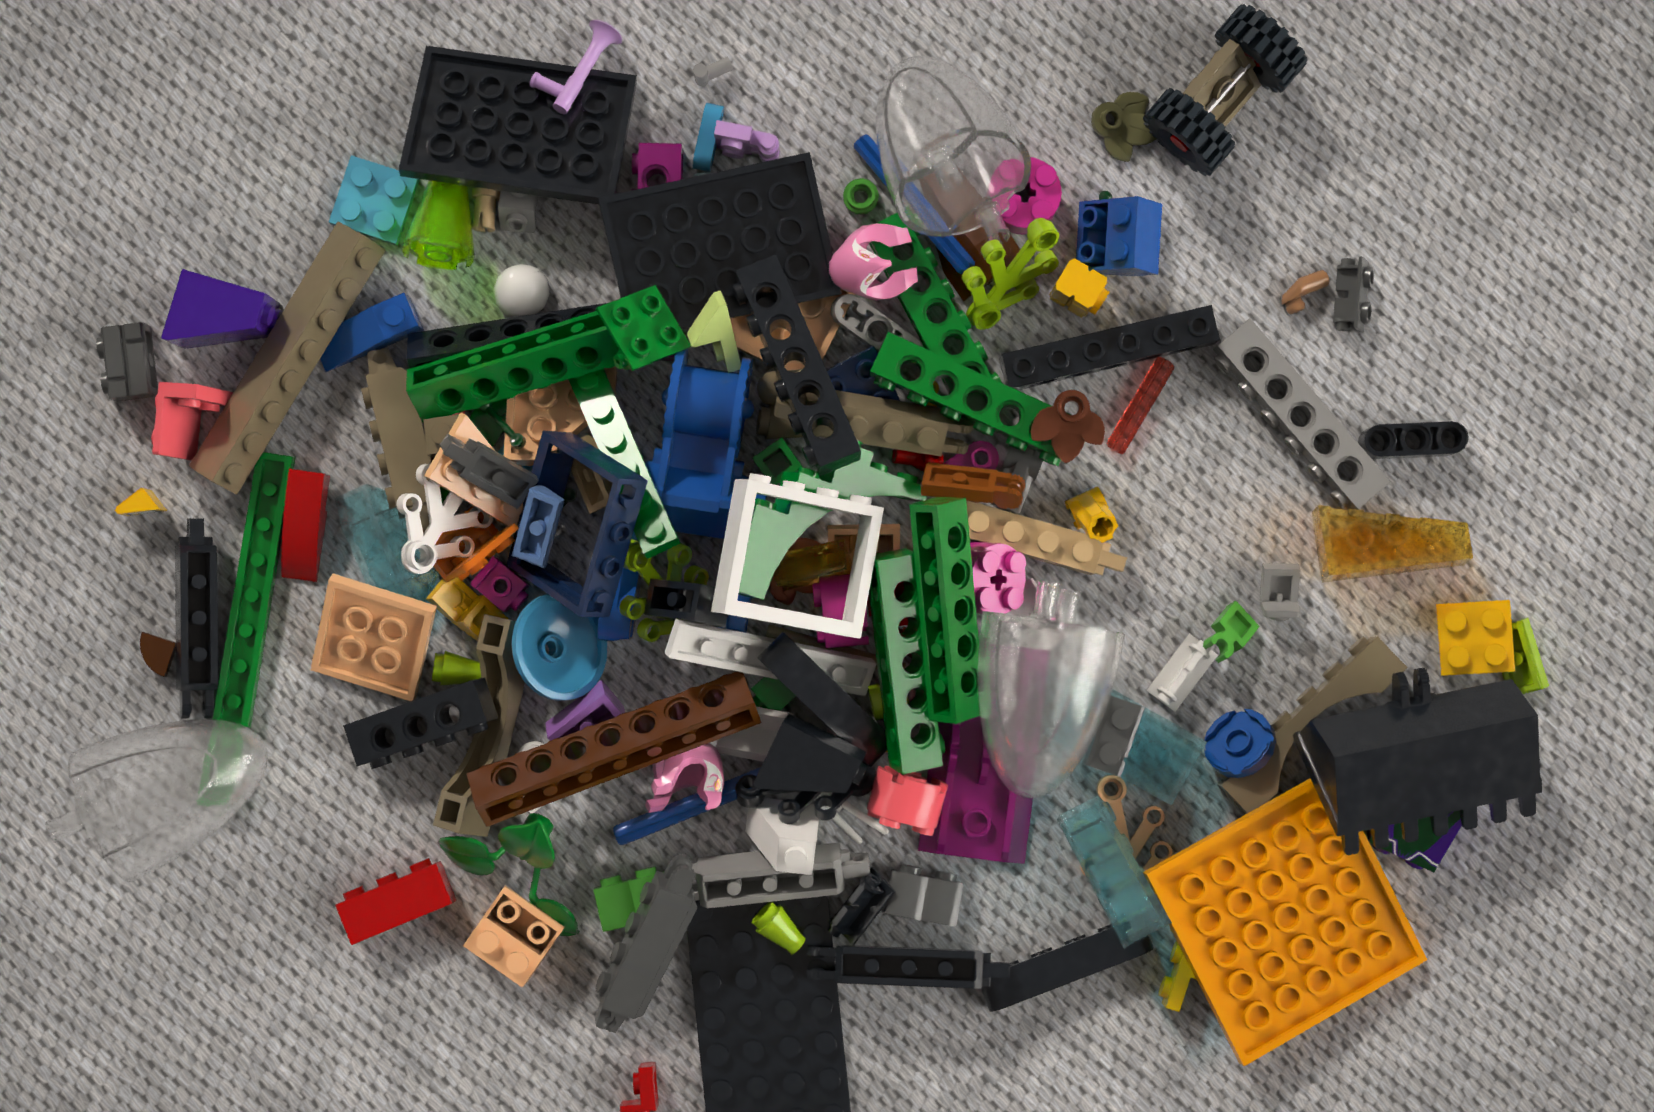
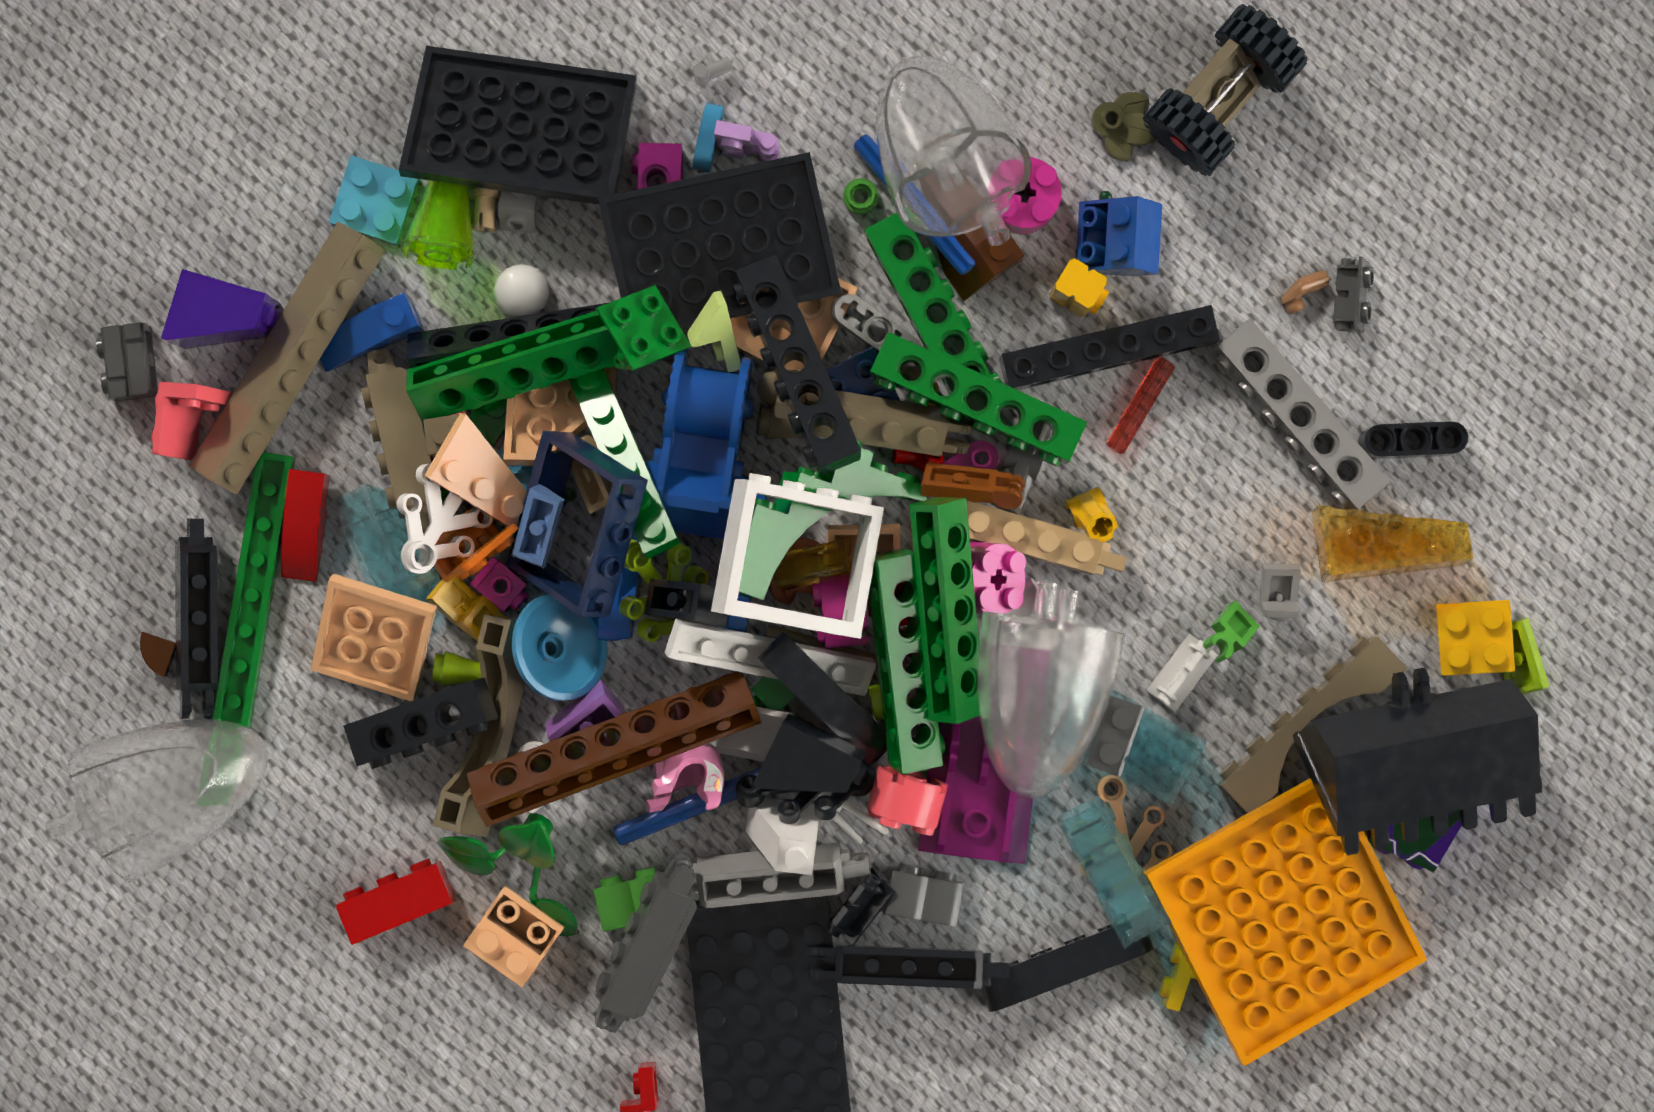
(140, 502): yellow slope -> none
(489, 470): dark grey hinge -> none
(516, 439): dark green hinge -> none
(566, 94): lavender piece -> none
(776, 460): green brick -> none
(778, 927): lime cone -> none
(856, 268): bright pink piece -> none
(985, 309): lime plant -> none
(1068, 431): copper plate -> none
(1239, 743): blue tile -> none

